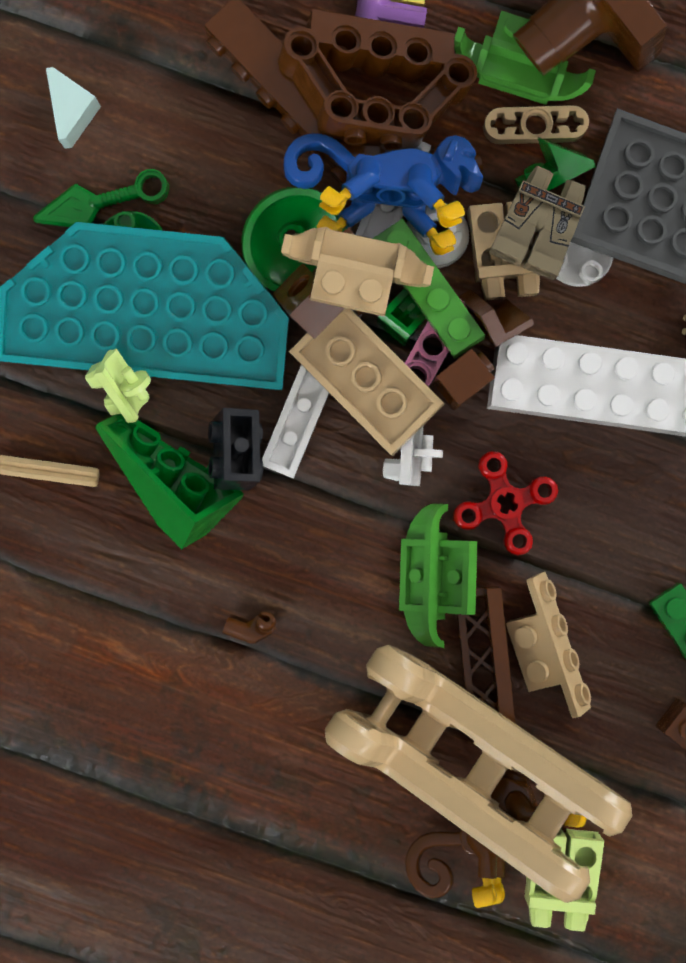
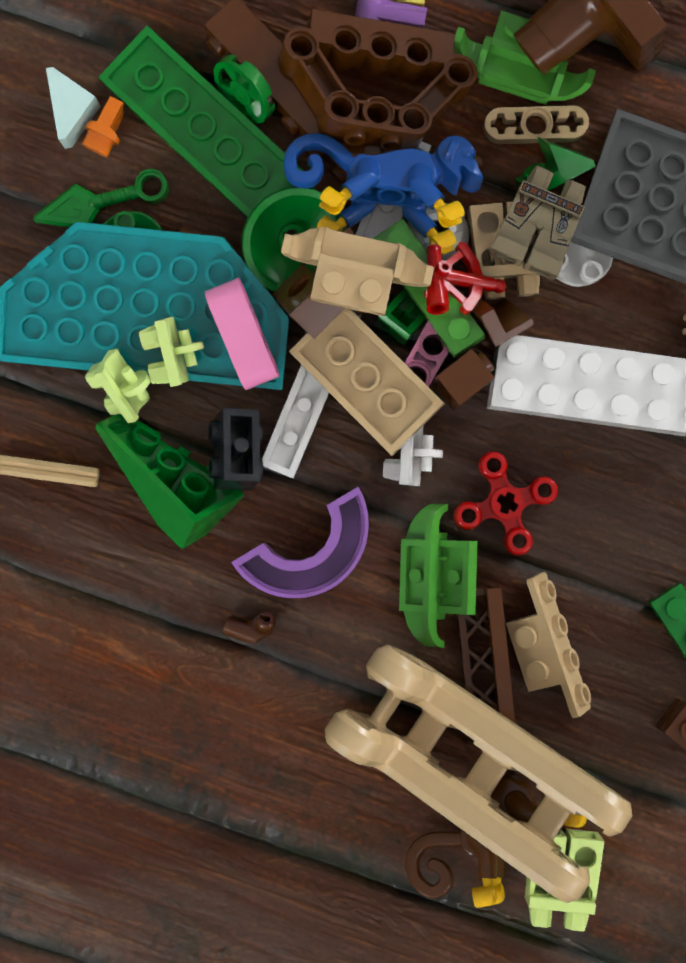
(101, 133): none -> orange piece
(165, 336): none -> yellowish green hips
(196, 121): none -> green plate
(242, 333): none -> bright pink beam
(247, 89): none -> green piece
(318, 572): none -> medium lavender brick
(445, 277): none -> red piece

